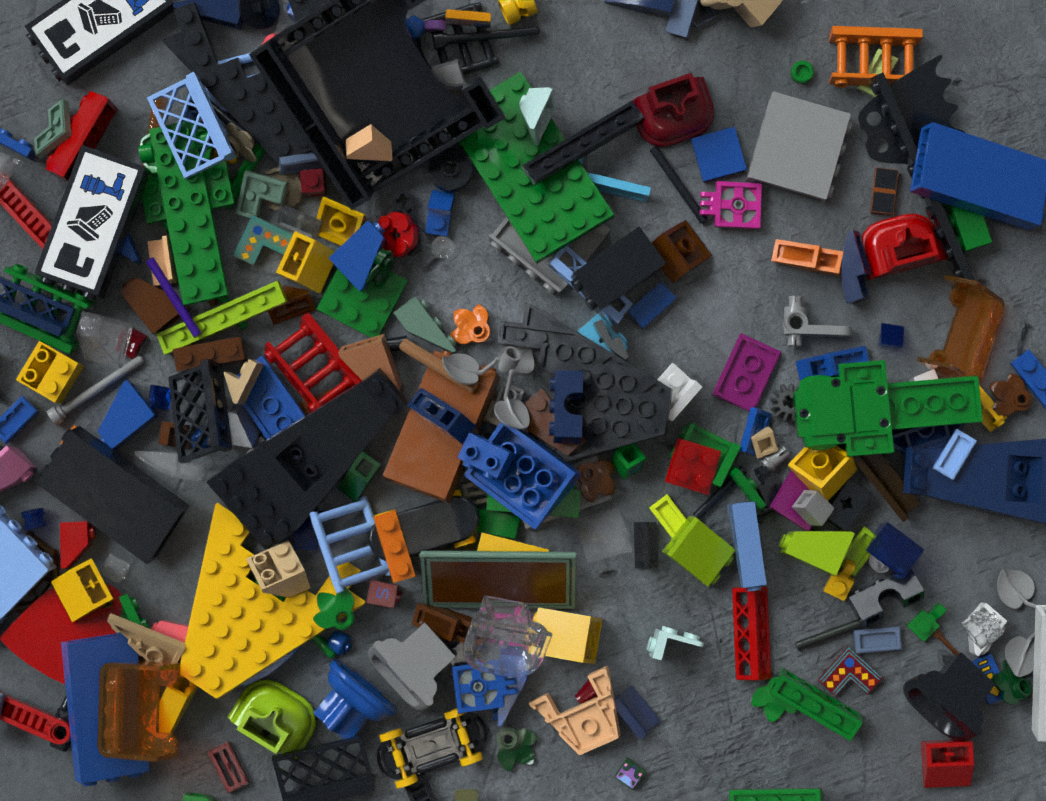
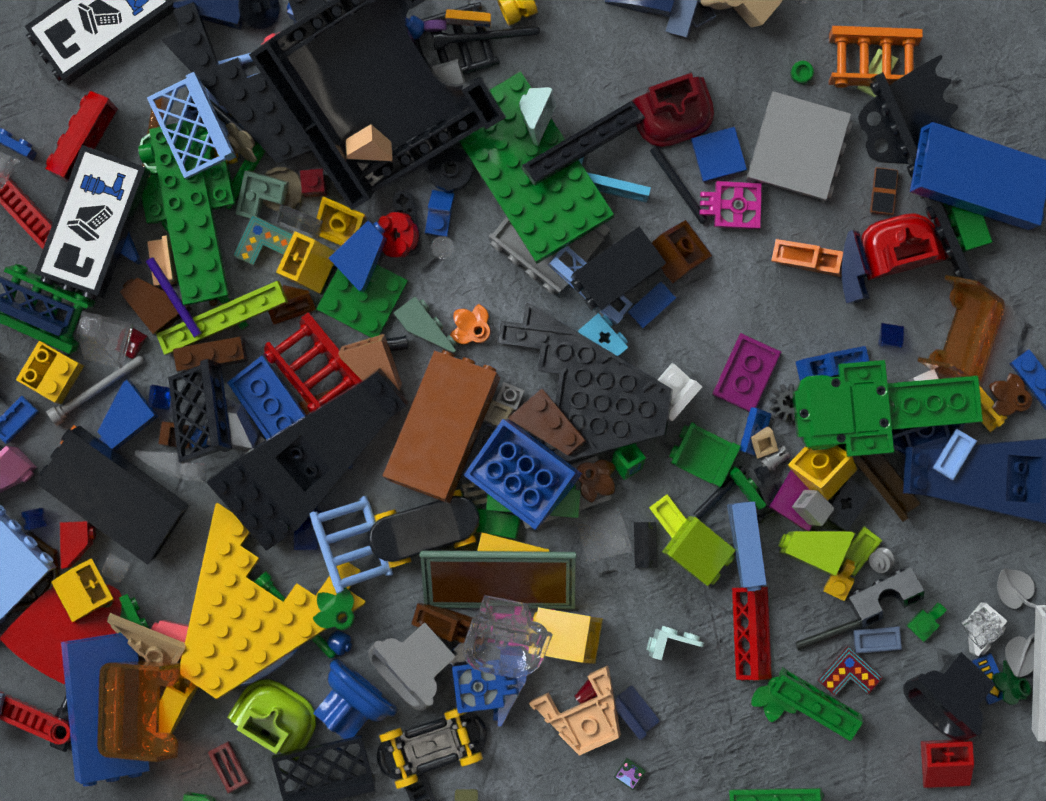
(58, 129): sand green tile -> none
(241, 386): tan slope -> none
(279, 571): tan slope -> none
(299, 162): sand blue tile -> none
(359, 476): dark green slope -> none
(384, 262): dark green plate -> none
(384, 594): dark red brick -> none
(394, 546): orange plate -> none
(431, 361): medium nougat axle -> none
(442, 415): dark blue slope -> none
(486, 456): blue brick -> none
(509, 360): light grey plant -> none
(518, 749): dark green plate -> none
(566, 426): dark blue arch -> none
(616, 345): dark grey slope -> none
(693, 466): red plate -> none
(796, 310): light grey piece -> none
(894, 549): clear blue slope -> none
(937, 634): reddish brown hinge -> none

